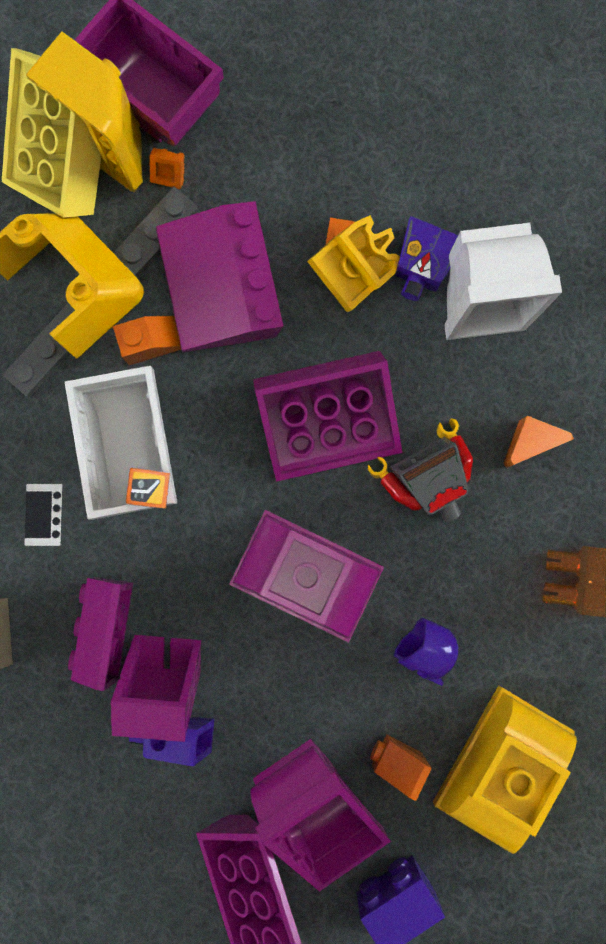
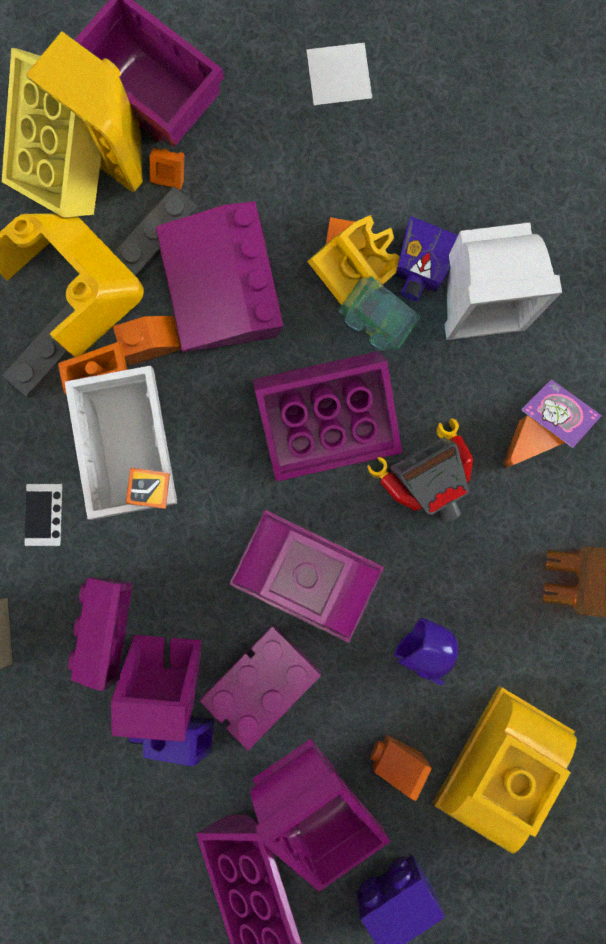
(94, 363): none -> orange slope
(261, 686): none -> magenta piece
(339, 73): none -> white sticker
(378, 314): none -> clear light blue brick
(561, 413): none -> sticker

